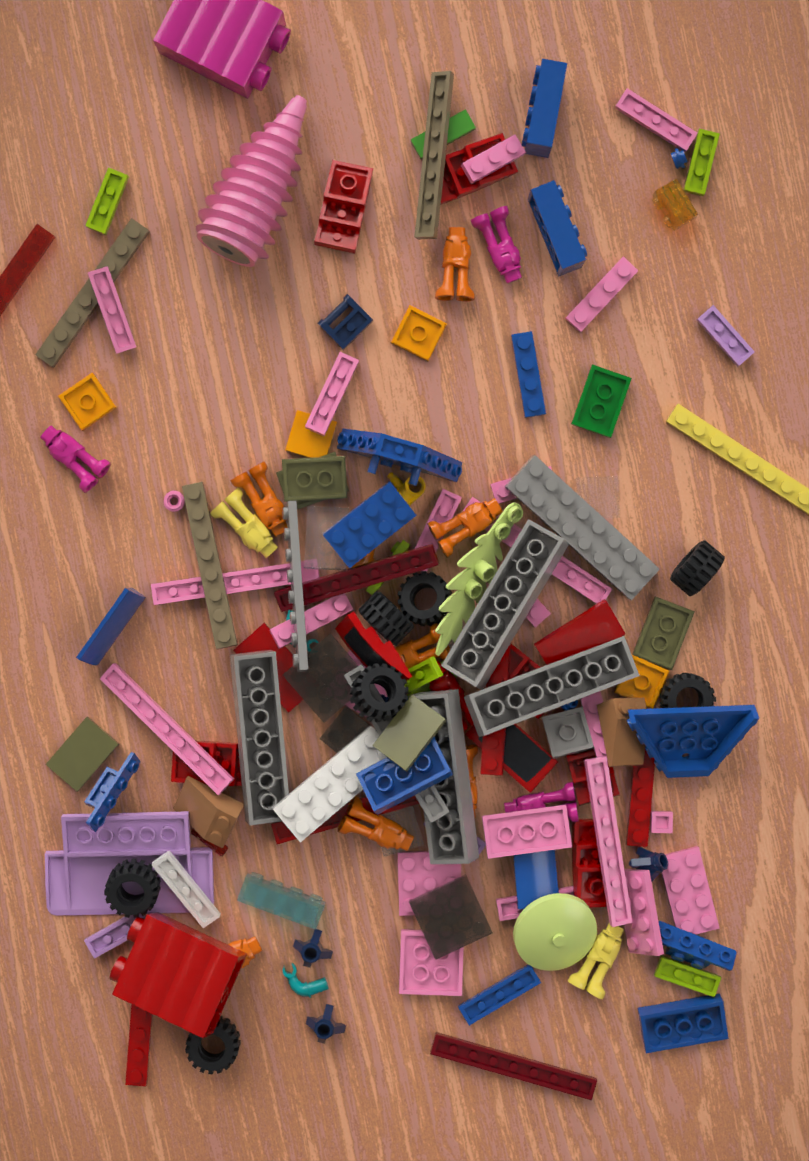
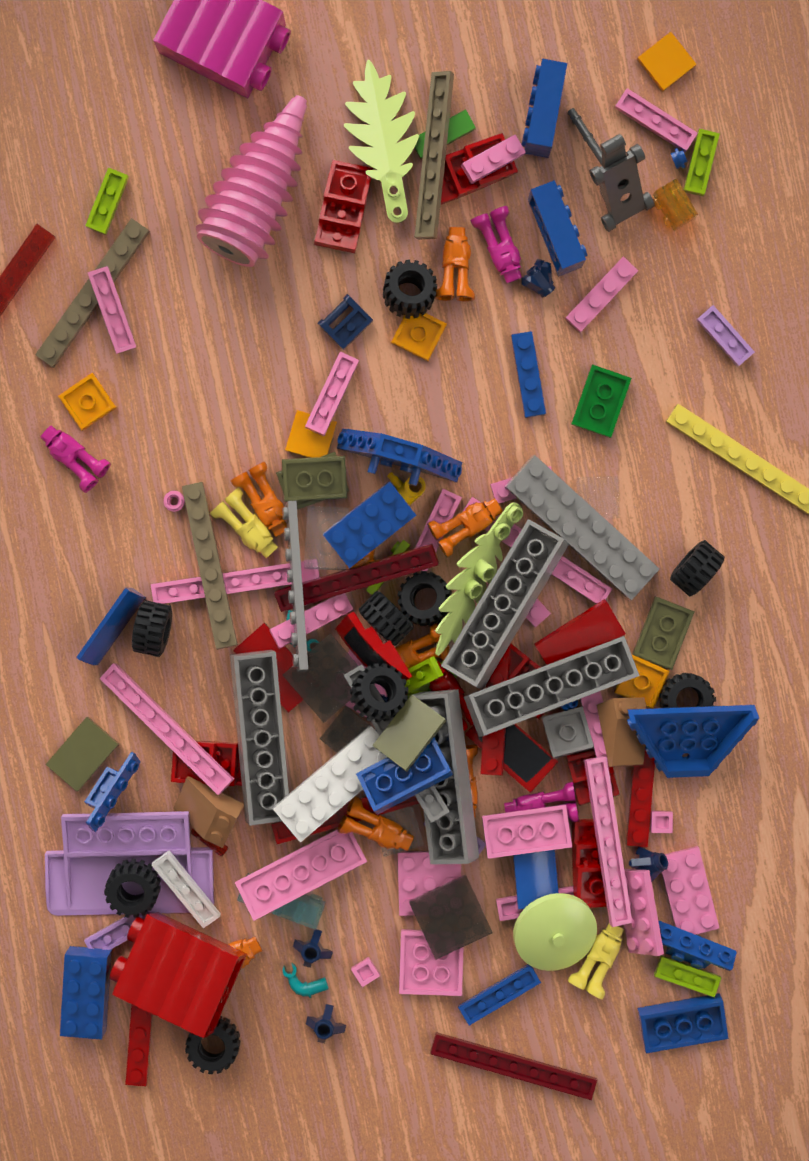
(85, 992): none -> blue brick
(152, 628): none -> black tyre
(300, 873): none -> bright pink plate
(365, 971): none -> bright pink plate
(382, 135): none -> yellowish green plant
(414, 274): none -> black tyre
(539, 278): none -> dark blue rock
(616, 175): none -> dark grey piece
(666, 61): none -> light orange tile

